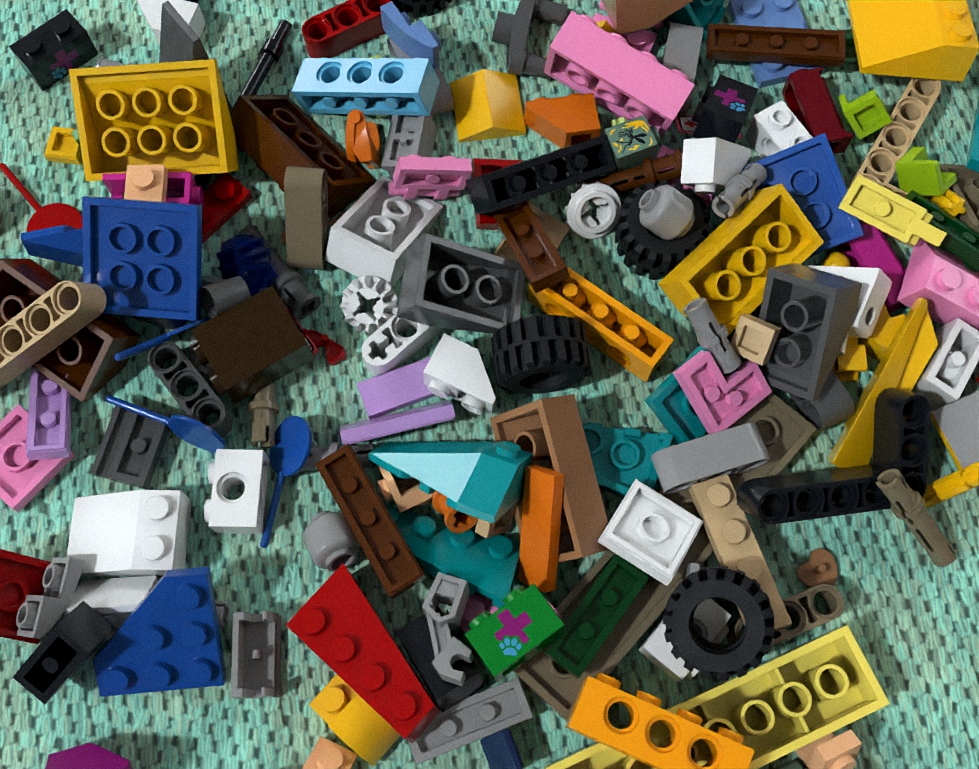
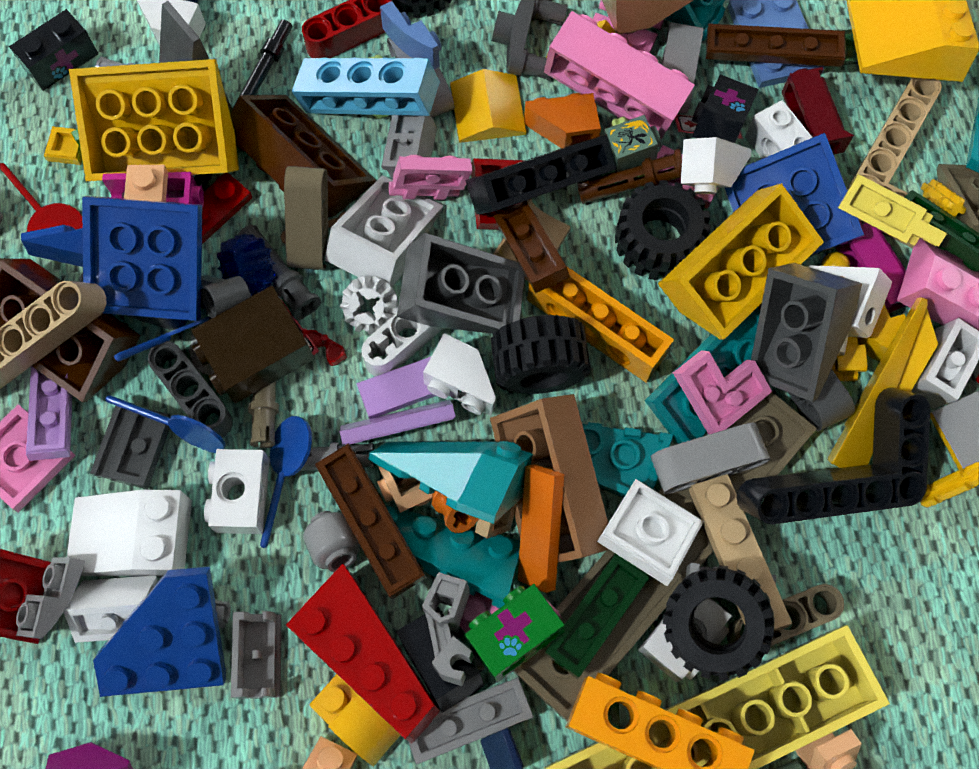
(63, 652): black brick -> none
(362, 140): orange helmet -> none
(606, 215): white gear -> none
(666, 212): light grey head -> none
(712, 335): light grey pin -> none
(739, 190): light grey pin -> none
(754, 338): tan plate -> none
(818, 569): medium nougat piece -> none
(865, 113): lime panel -> none
(909, 507): dark tan pin -> none
(922, 175): lime panel -> none

